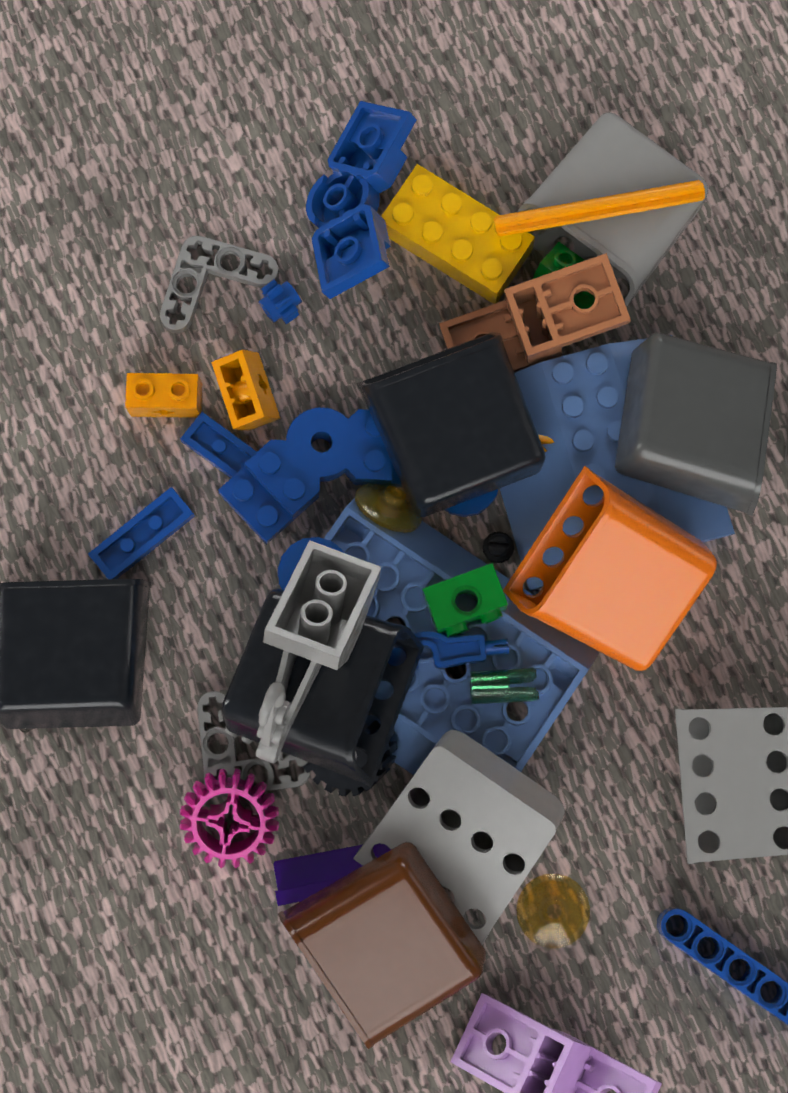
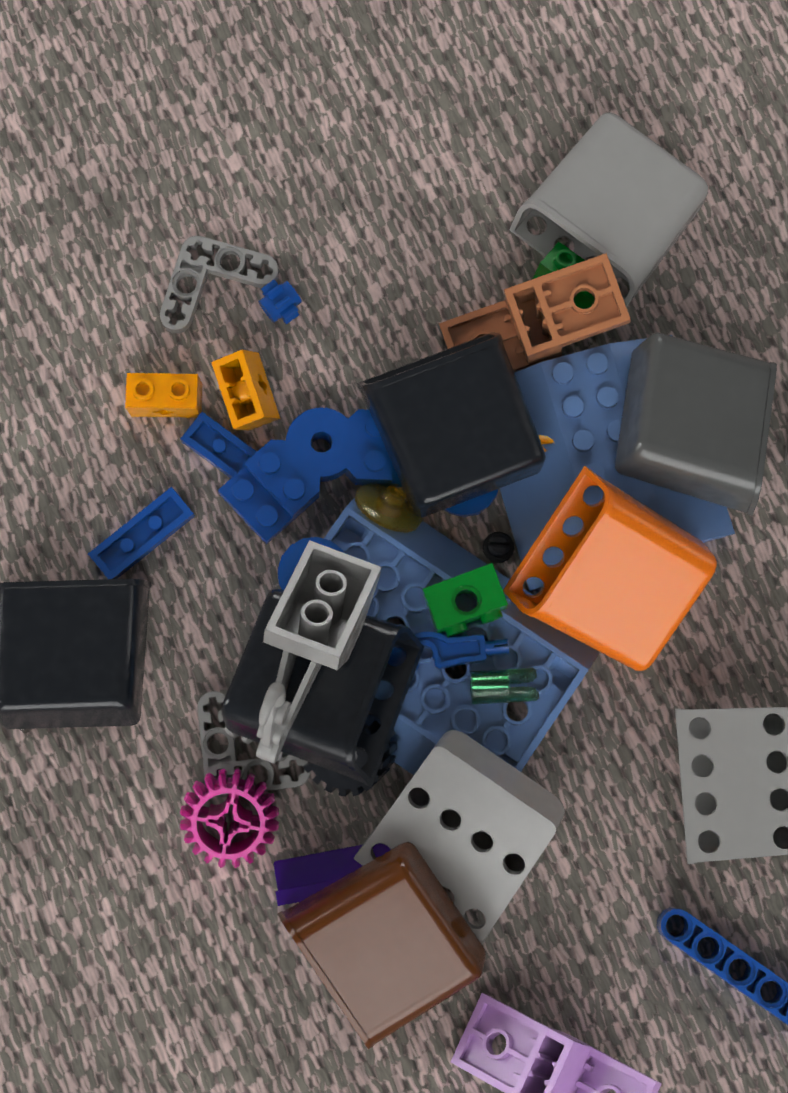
(345, 205): blue plate -> none
(455, 234): yellow brick -> none
(533, 907): clear yellow dish -> none
(599, 208): light orange axle -> none

